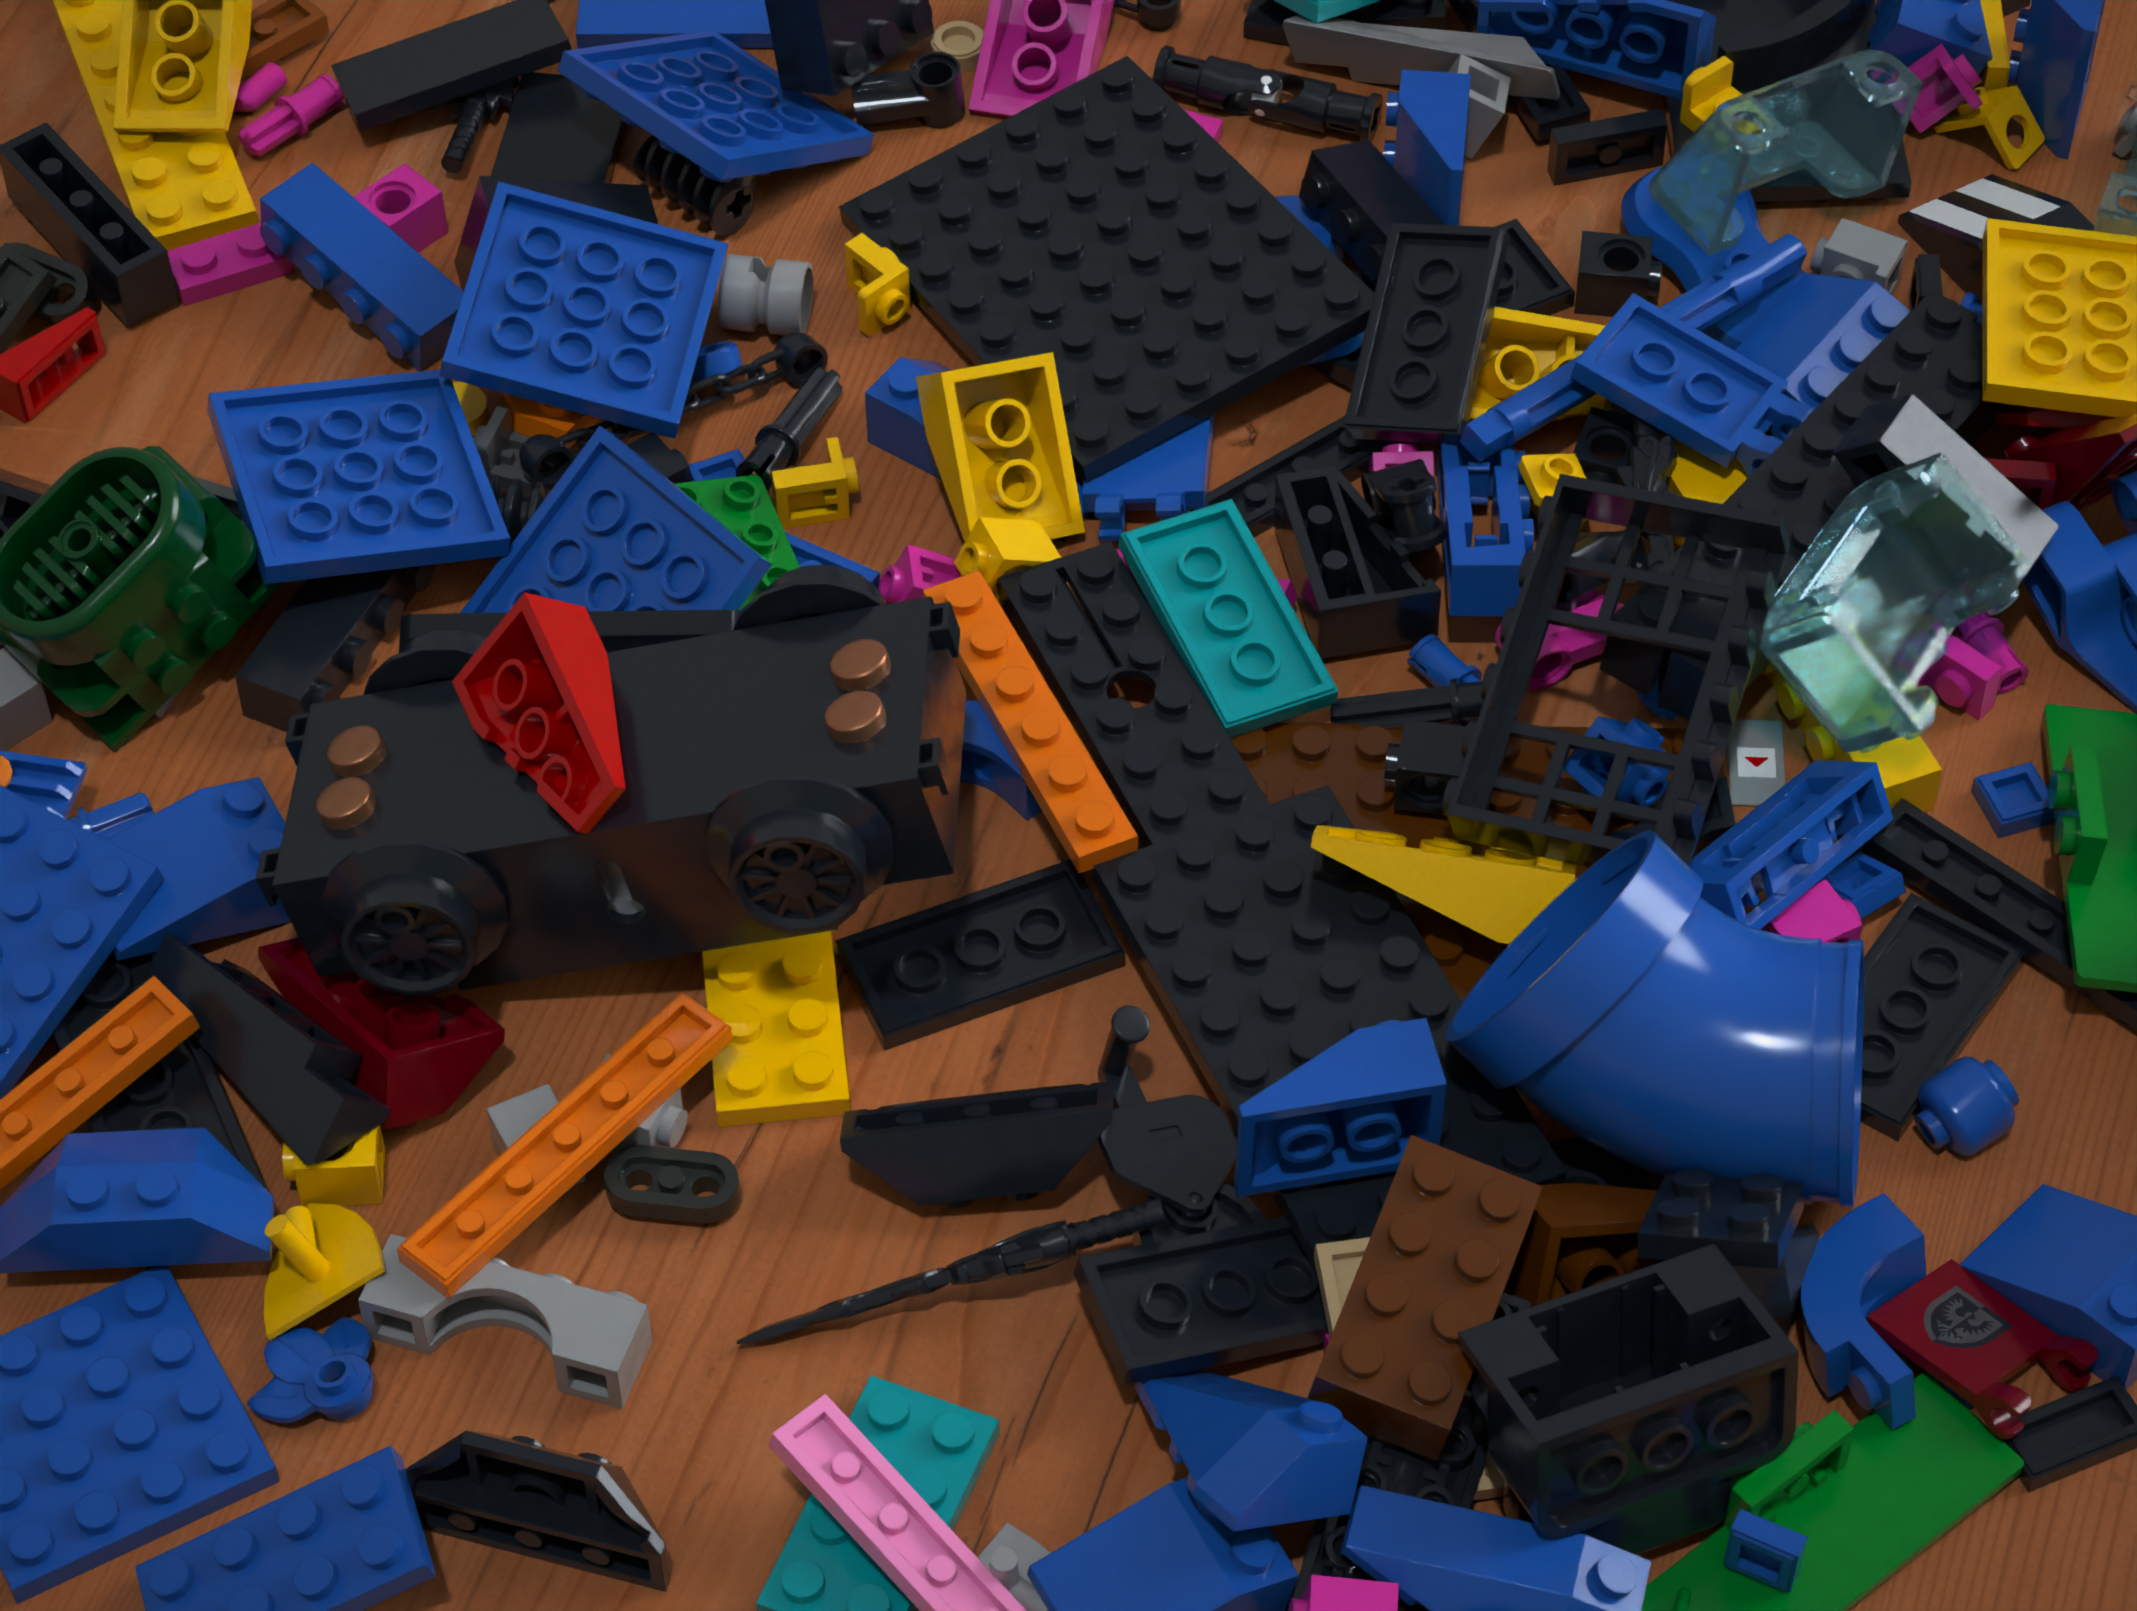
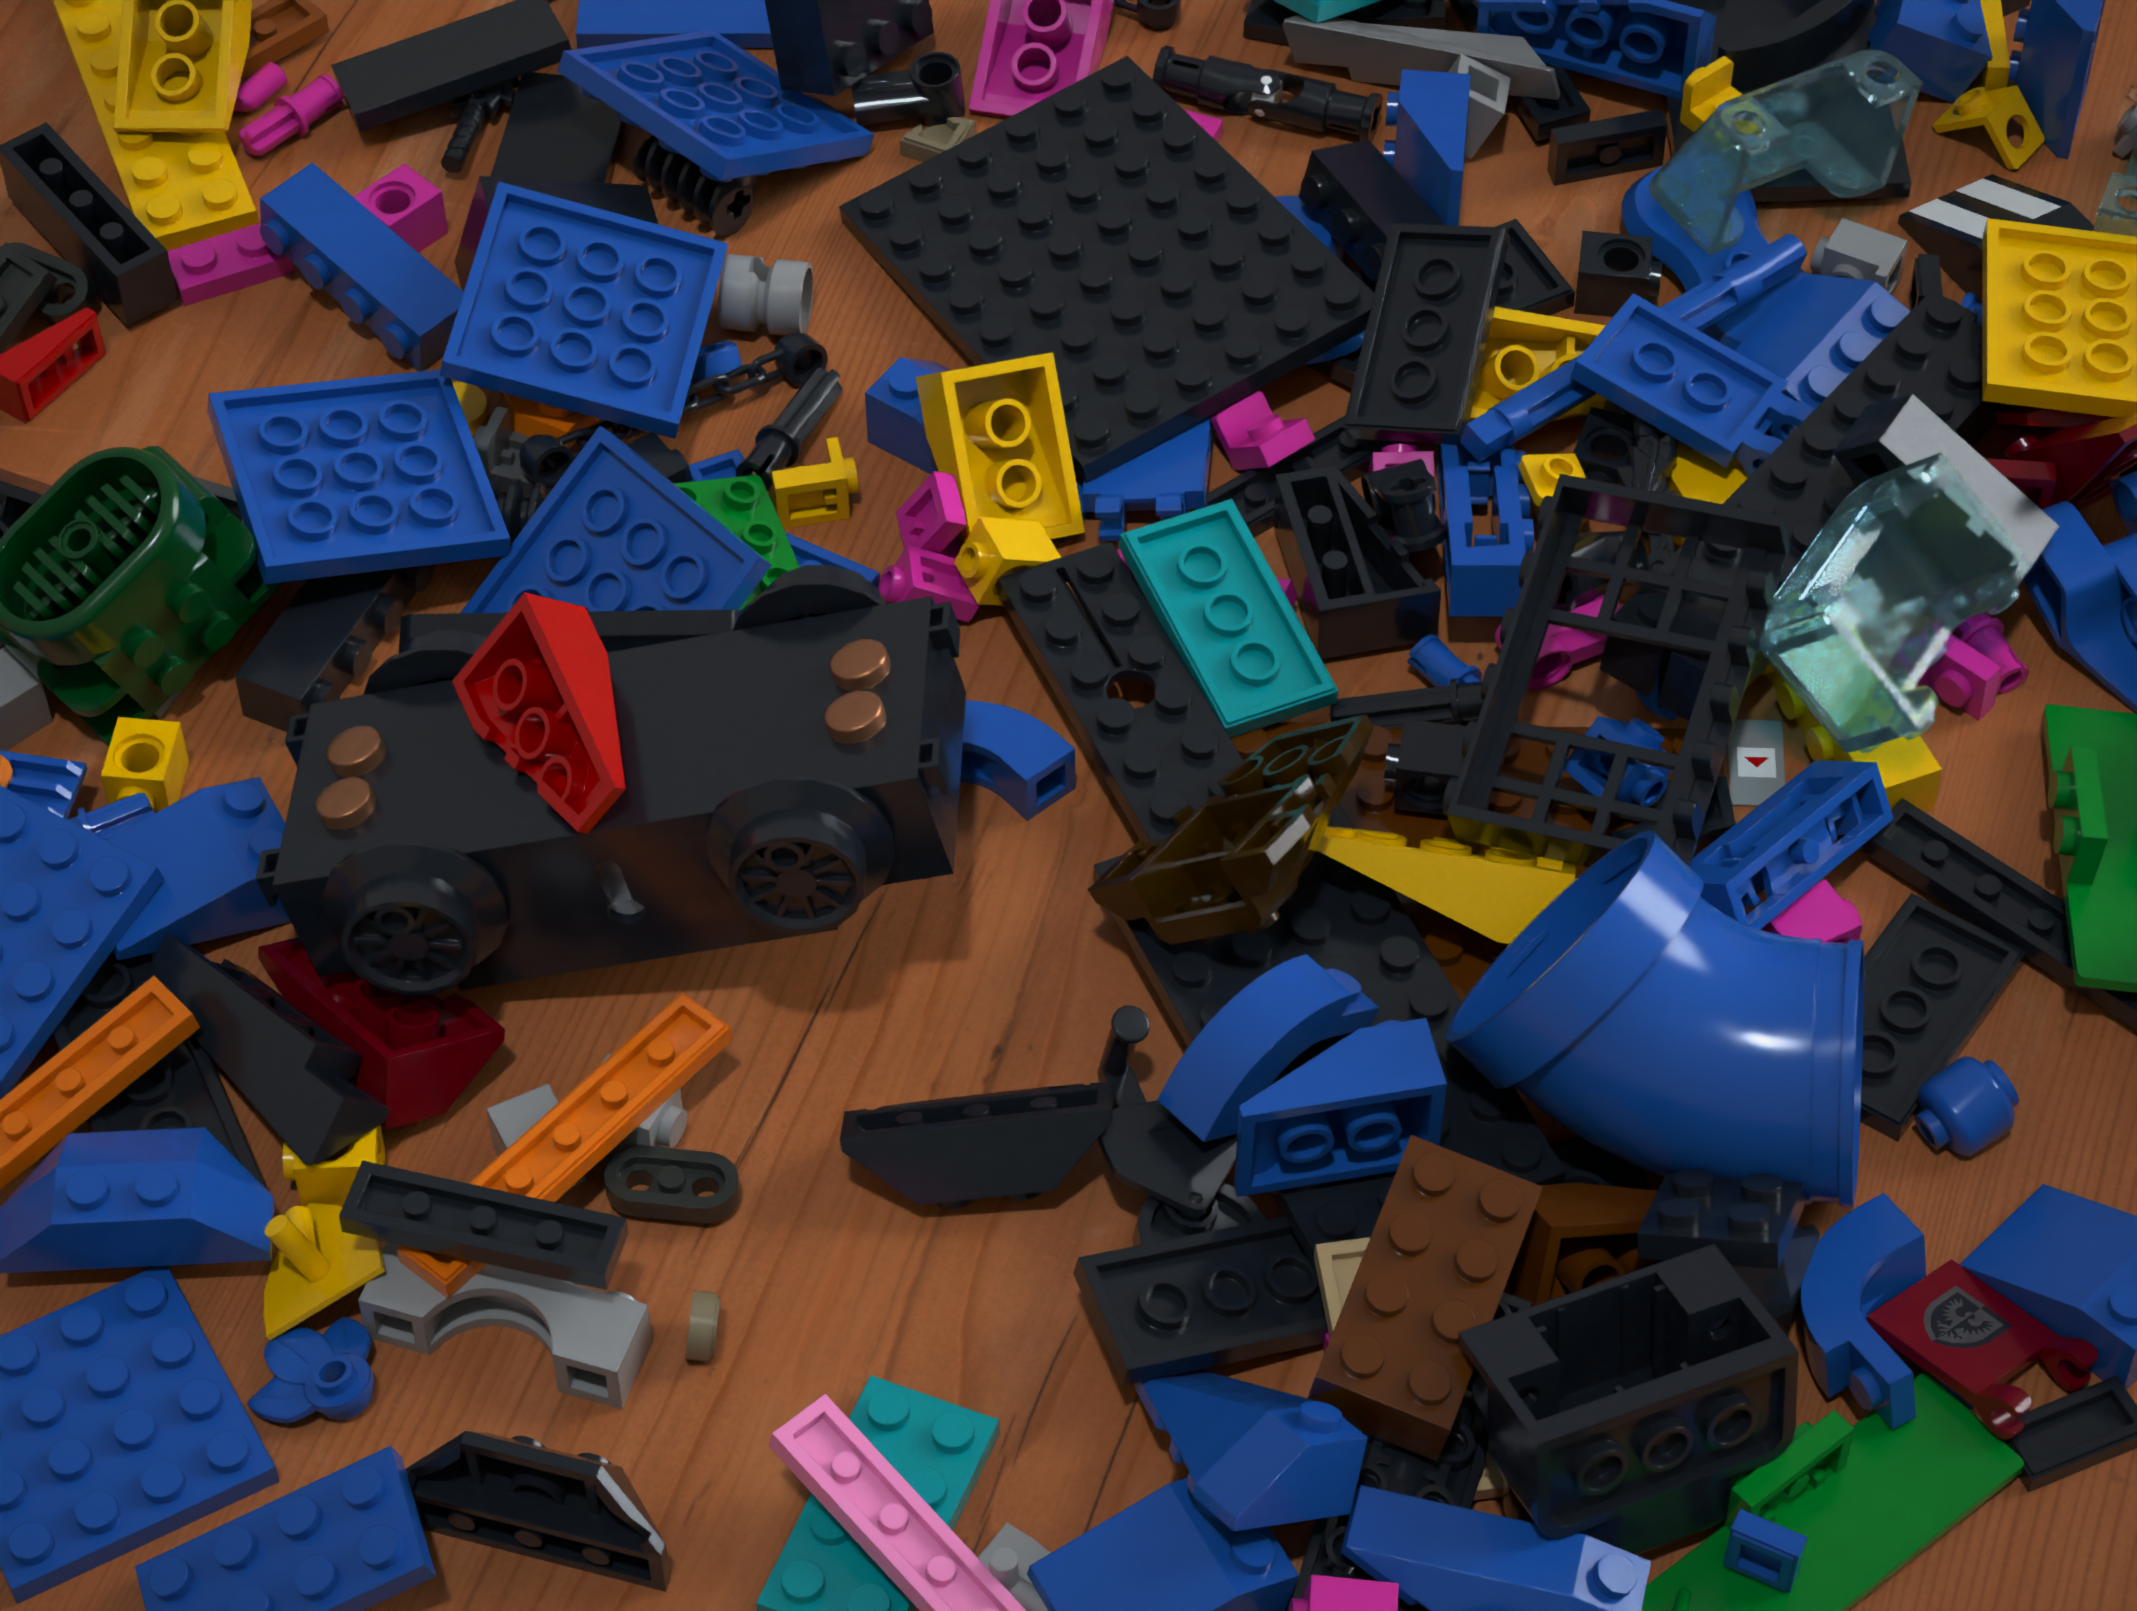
(146, 759): none -> yellow brick
(484, 1225): none -> black plate
(702, 1326): none -> dark tan tile
(784, 1030): yellow plate -> none
(879, 281): yellow bracket -> none
(933, 140): none -> dark tan tile
(933, 516): none -> dark pink bracket
(961, 41): tan tile -> none
(979, 954): black tile -> none
(1013, 1256): black sword -> none
(1034, 727): orange plate -> none
(1243, 851): none -> dark brown wedge
(1255, 435): none -> dark pink bracket
(1258, 1038): none -> blue arch
(1866, 883): blue tile -> none
(1944, 86): dark pink bracket -> none
(2013, 799): blue tile -> none

